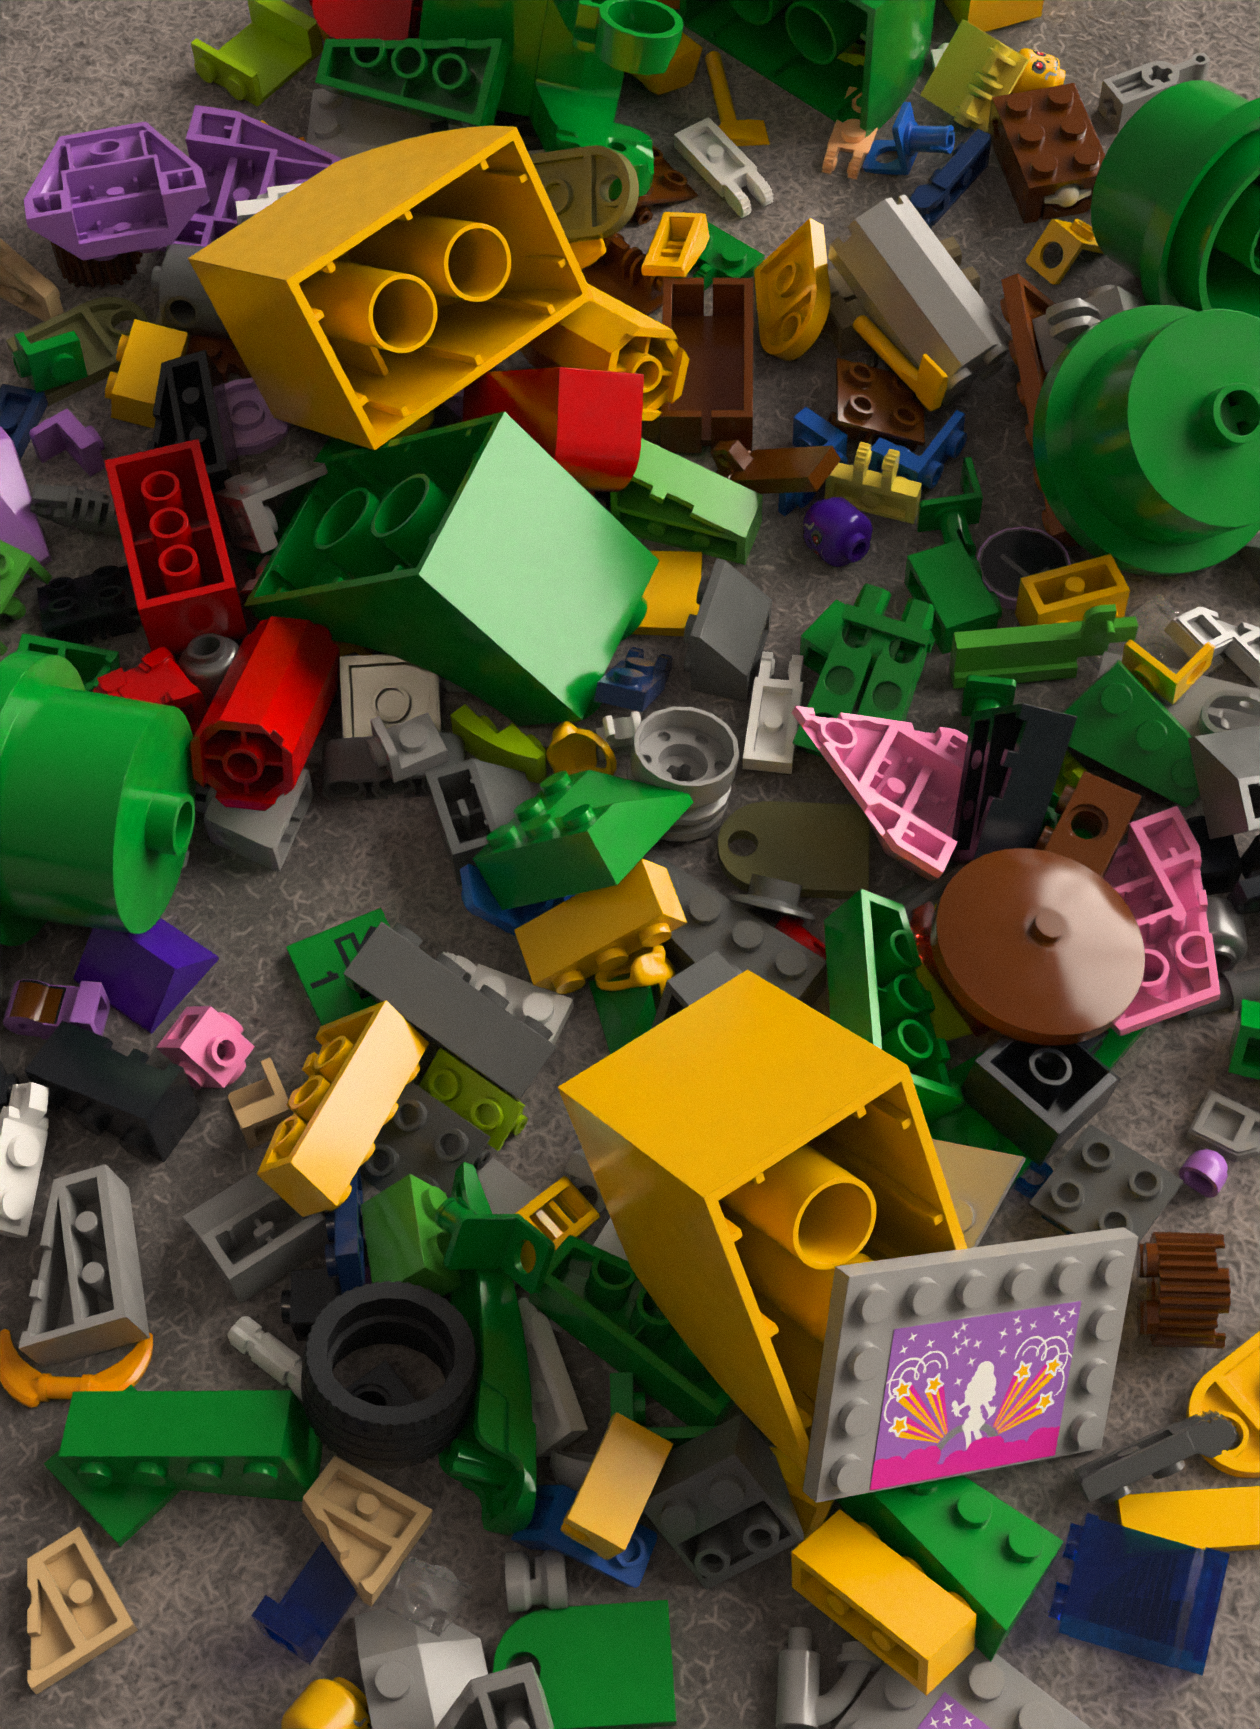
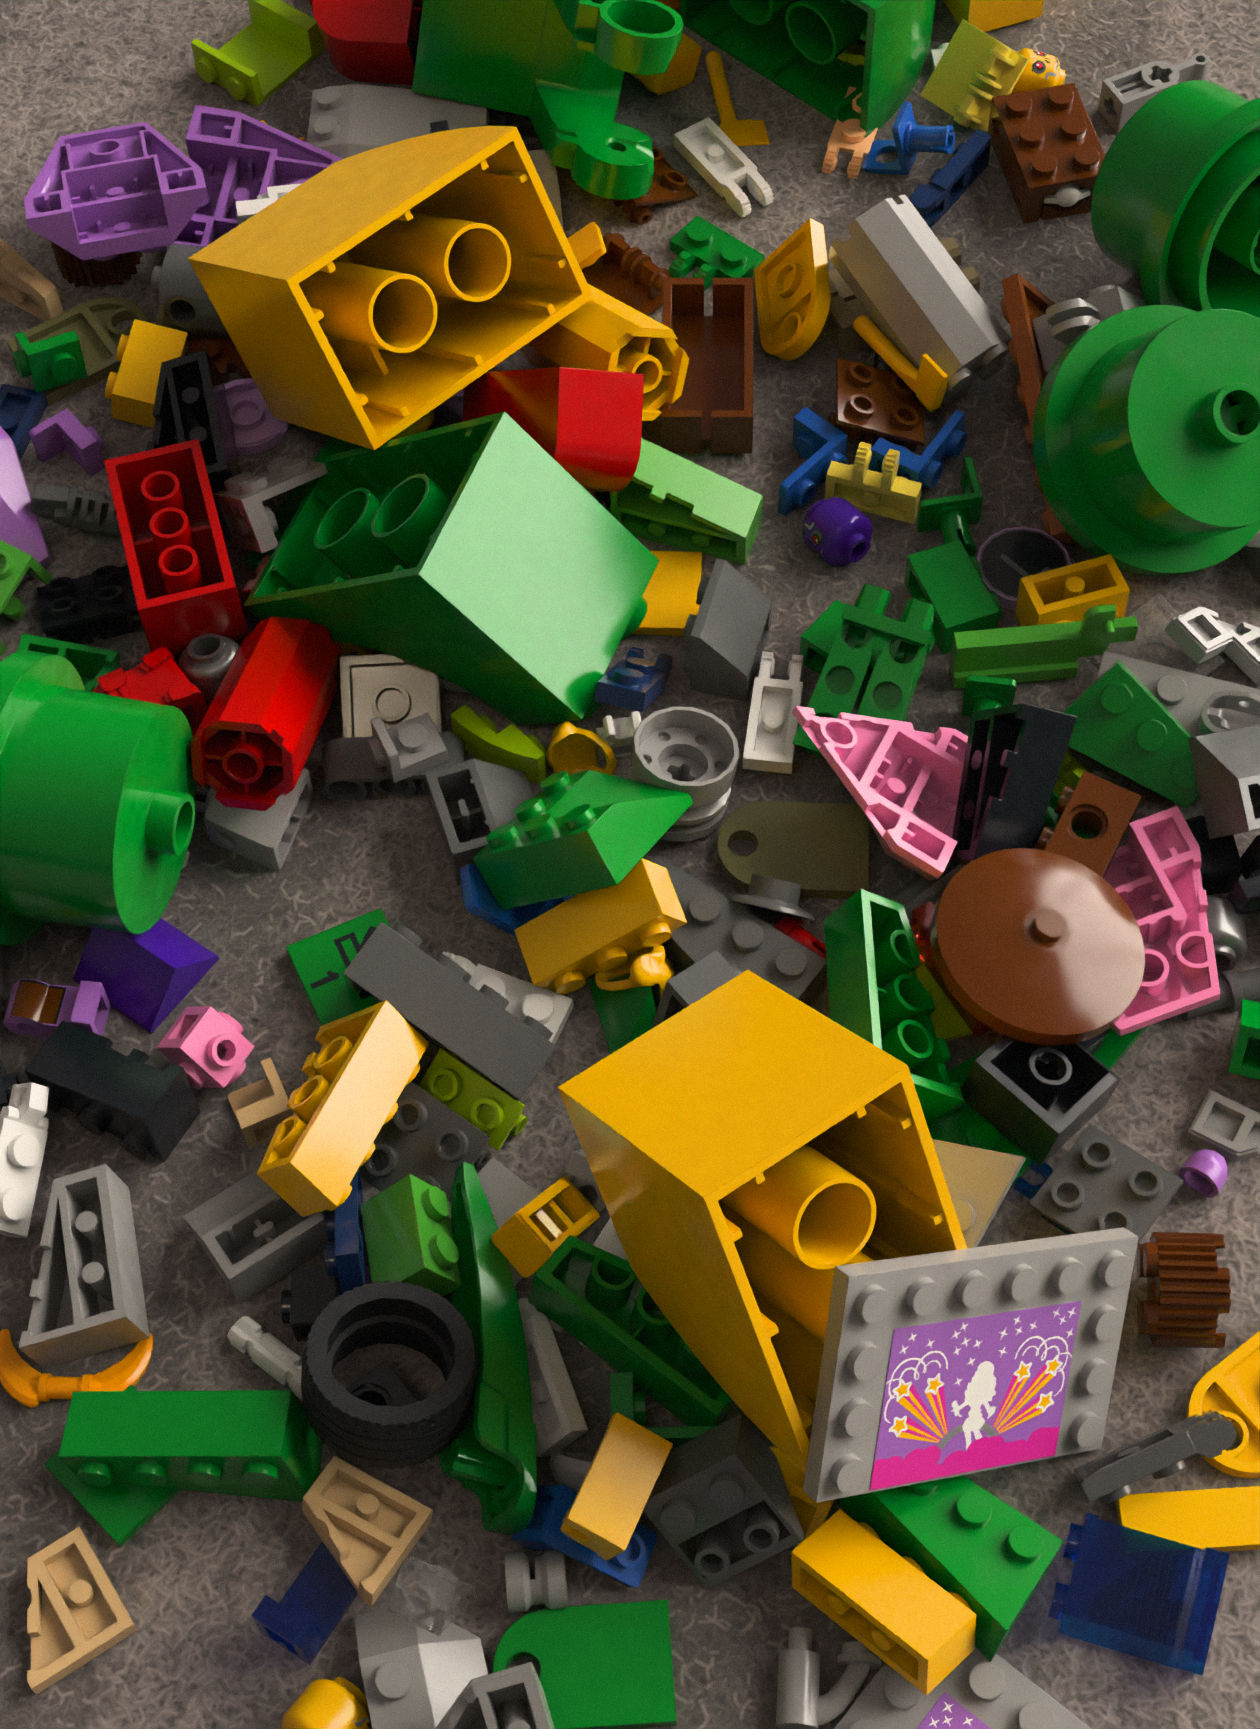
(425, 78): green wedge -> none
(493, 1242): green bracket -> none
(579, 186): olive tile -> none
(676, 244): yellow slope -> none
(775, 469): reddish brown hinge -> none
(1072, 239): yellow bracket -> none
(1161, 679): yellow bracket -> none

